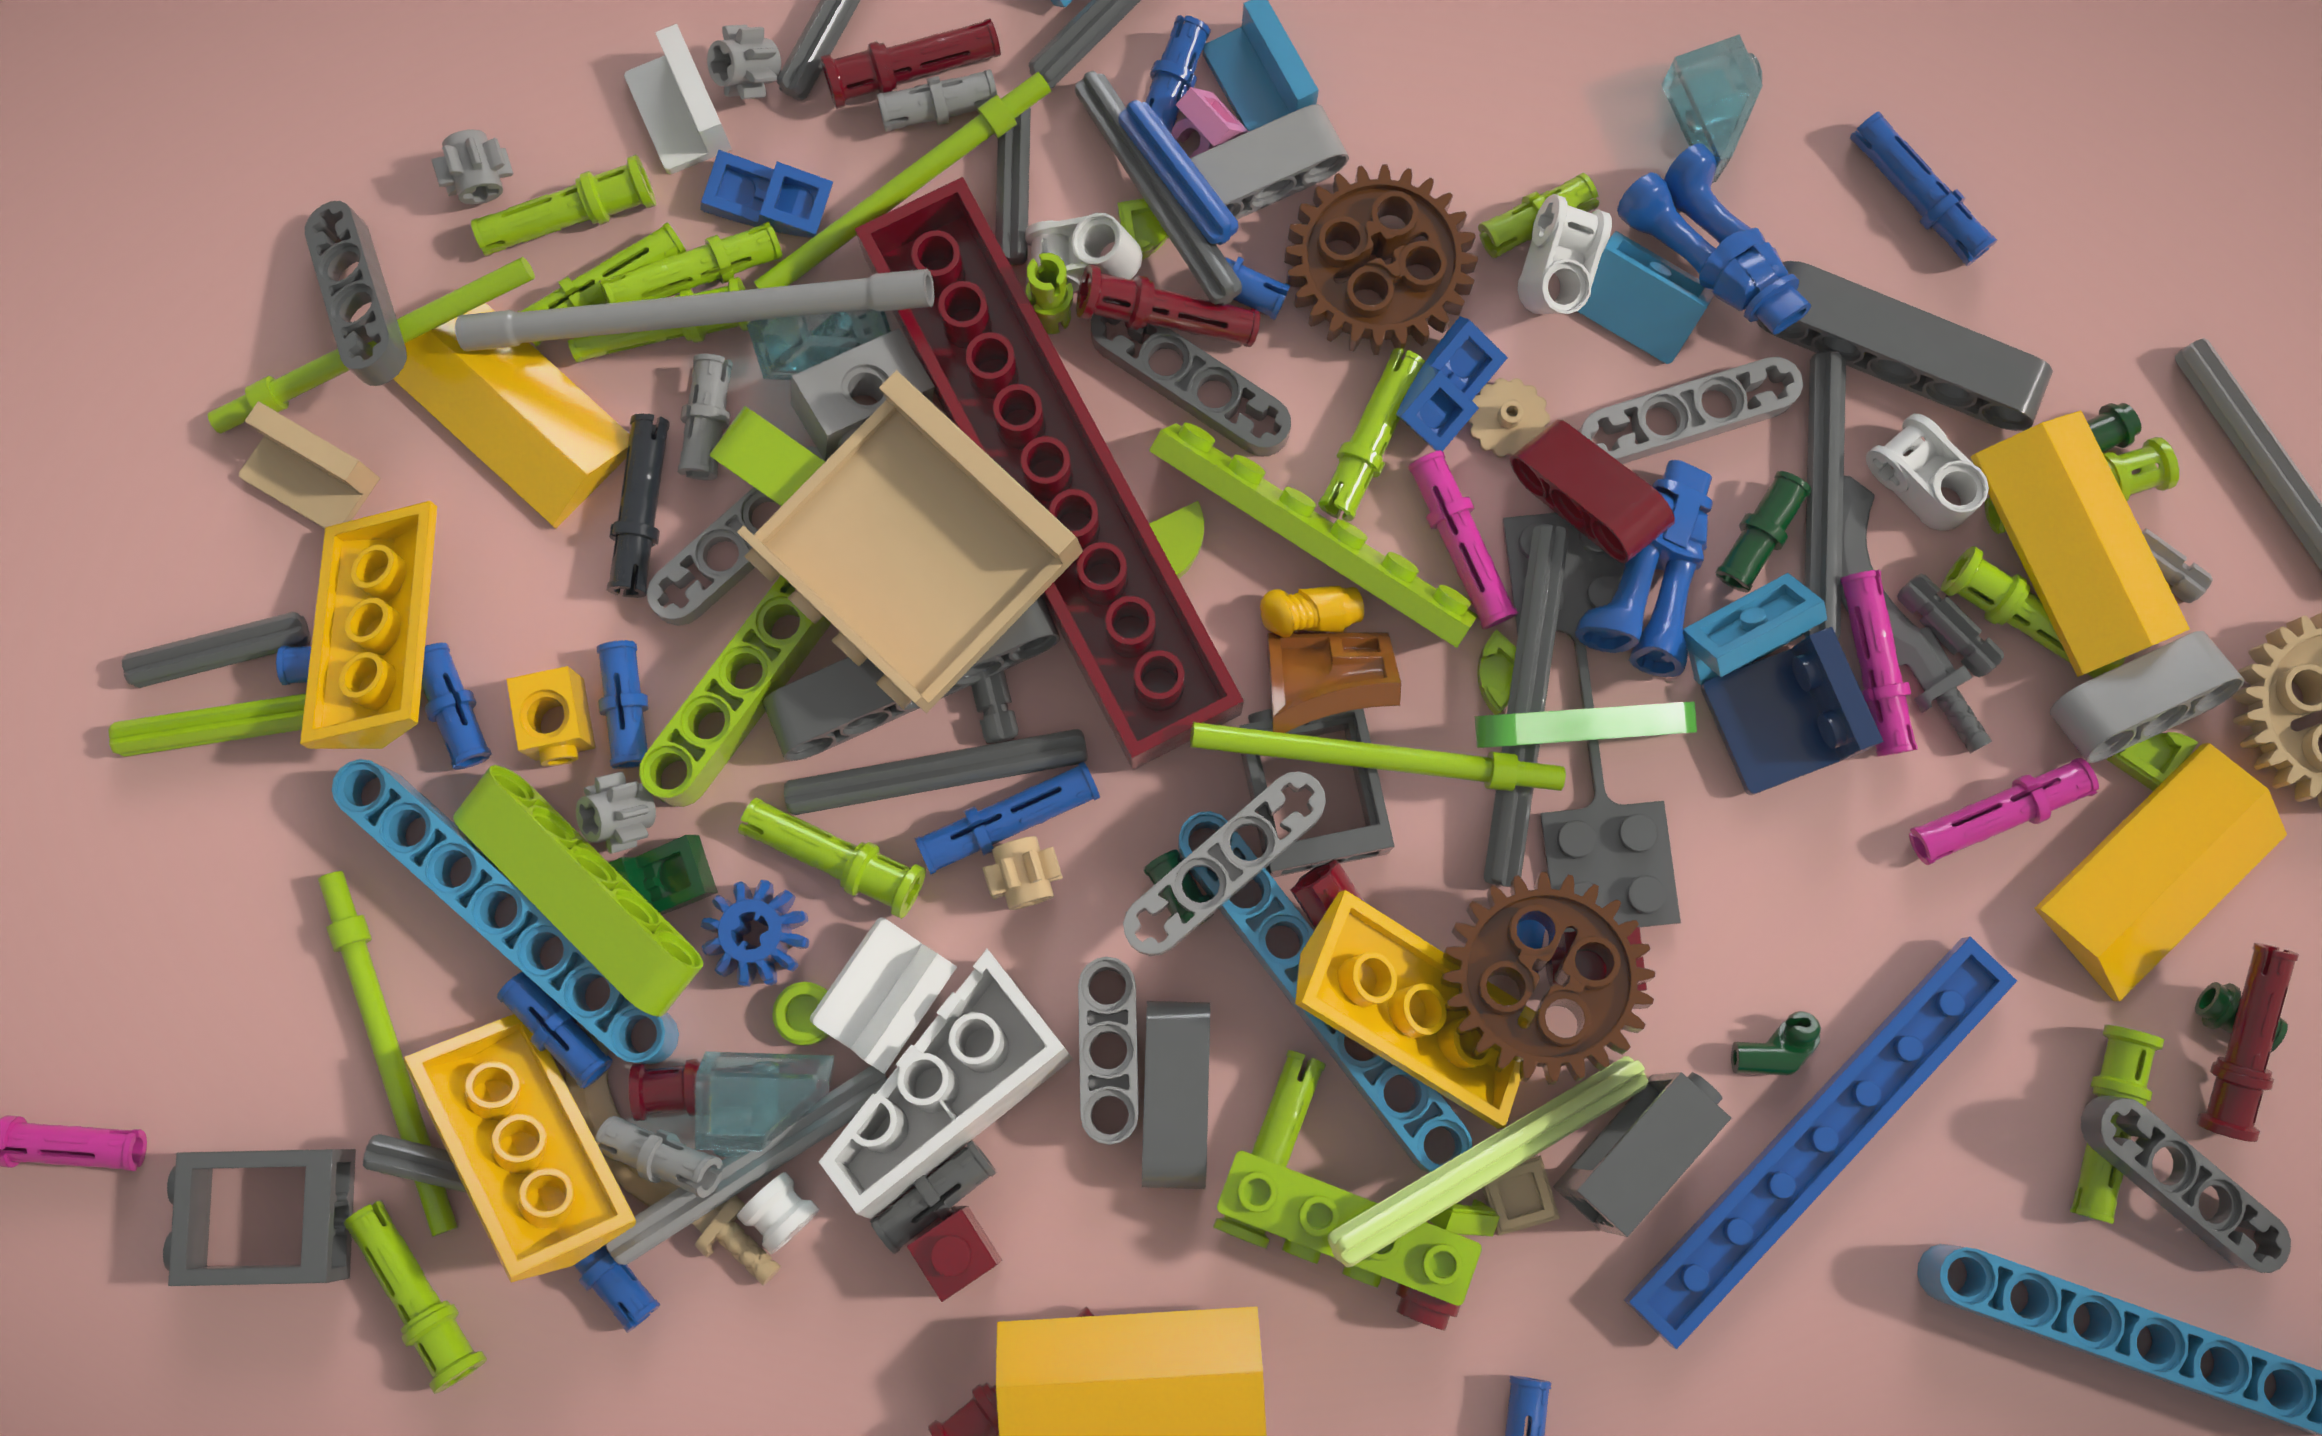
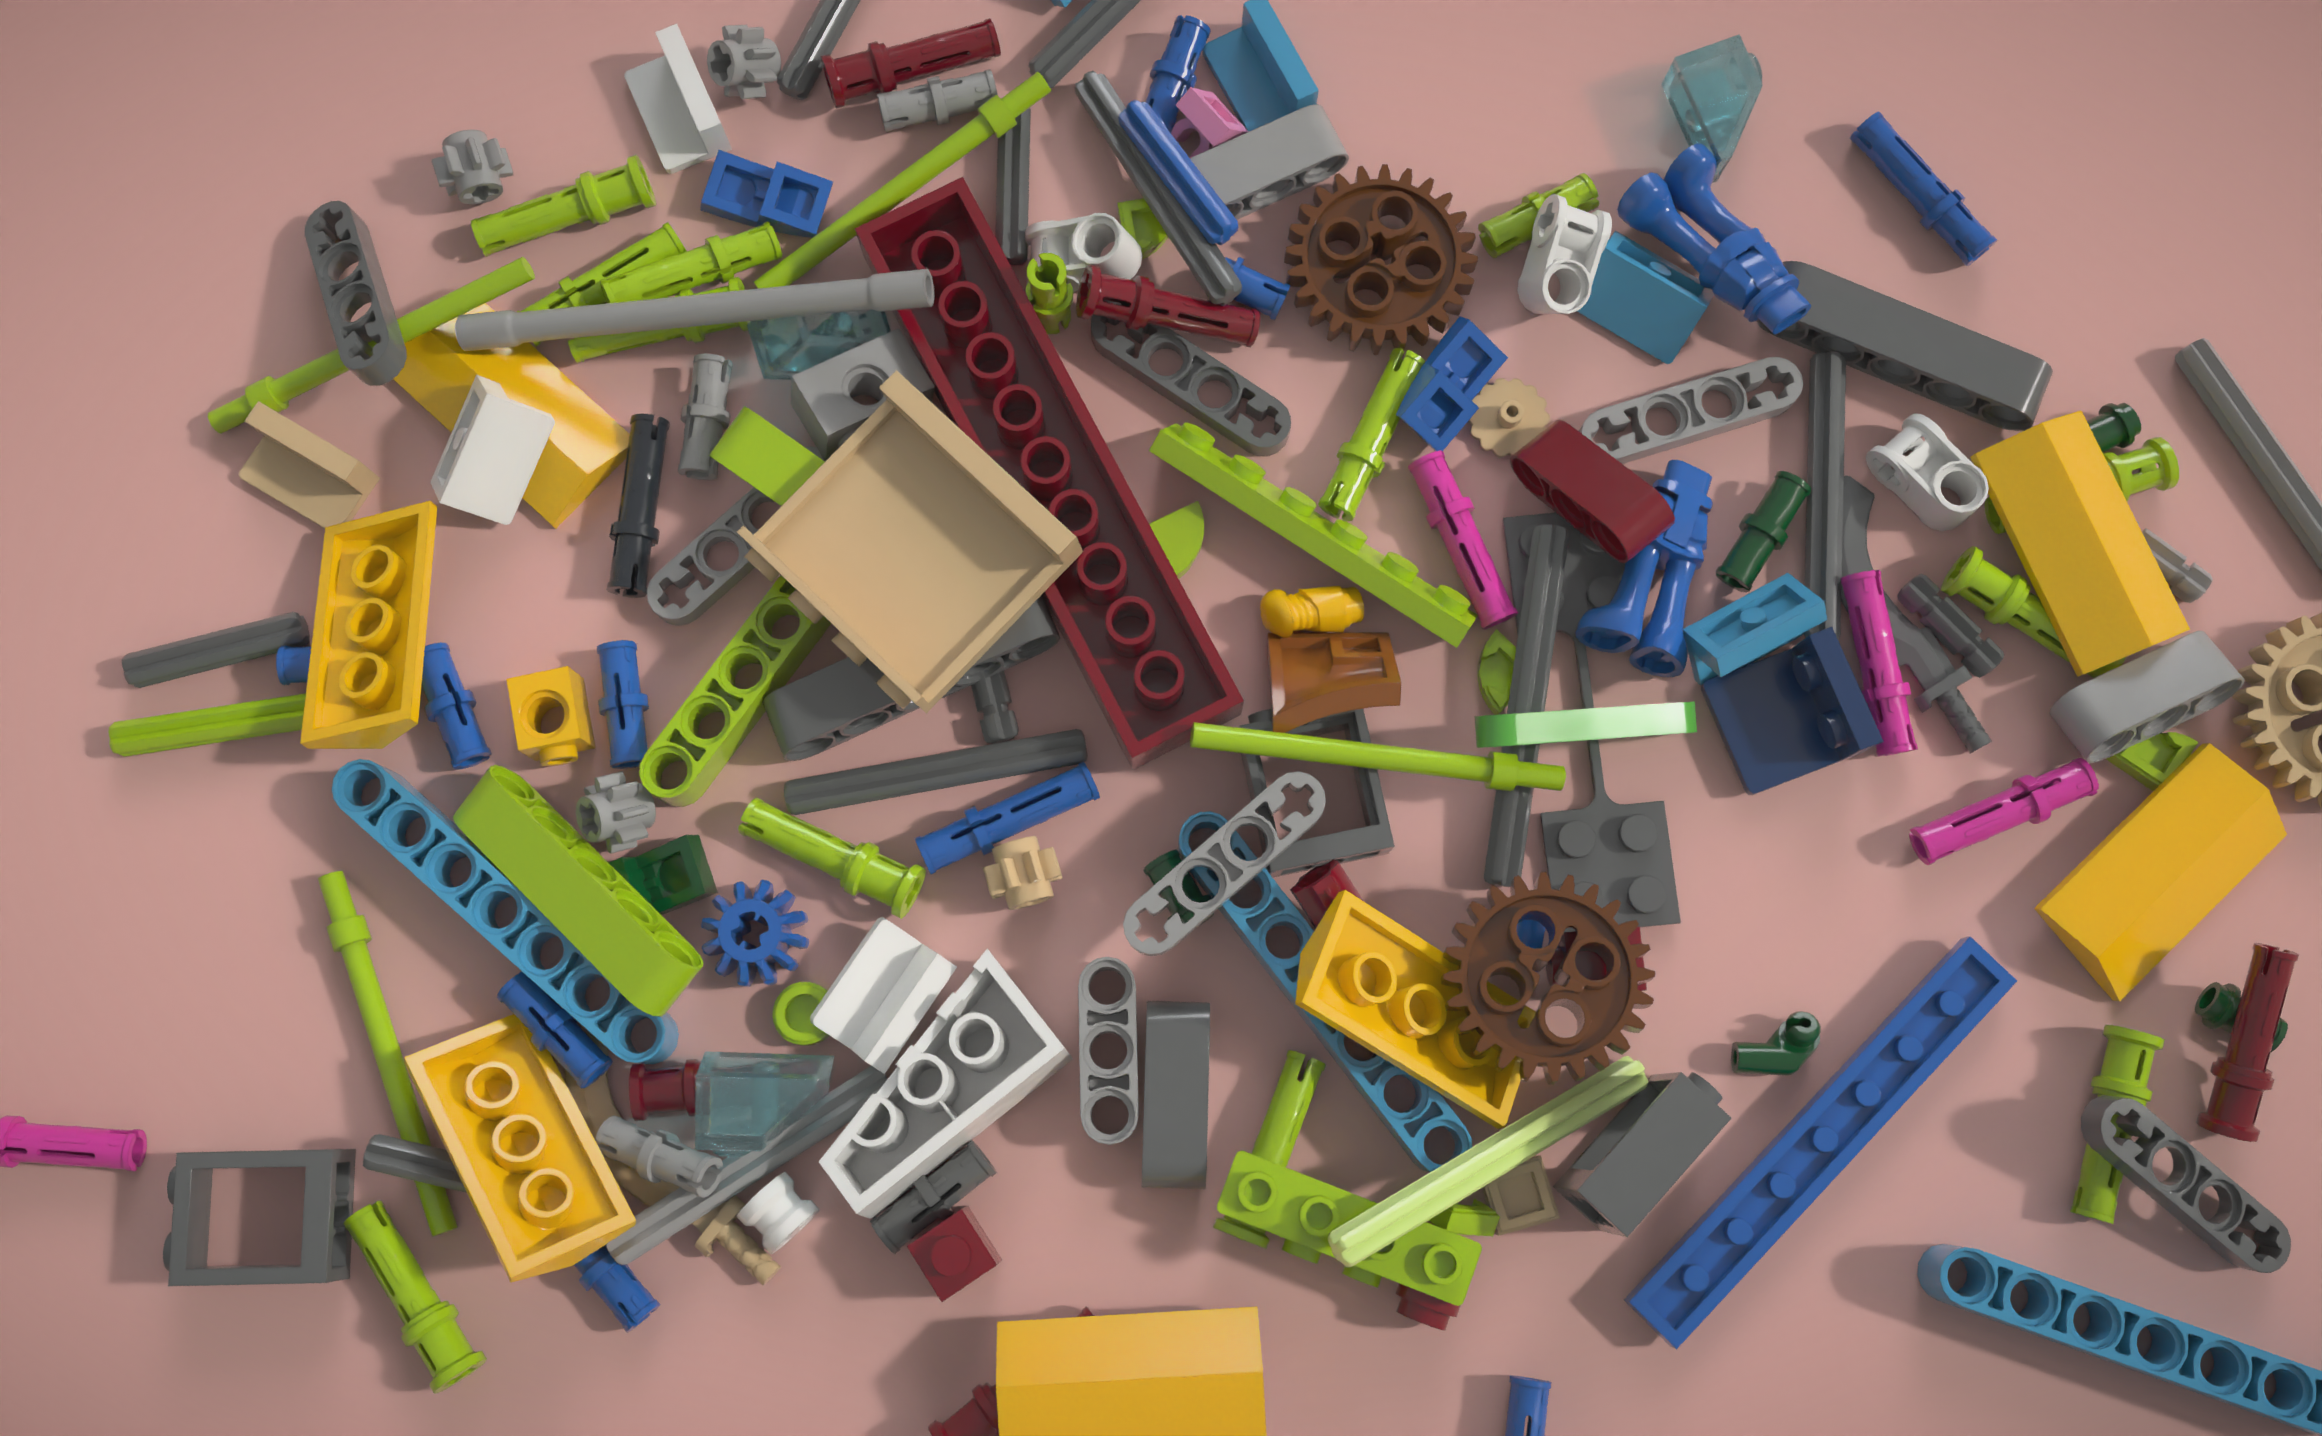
(491, 453): none -> white panel

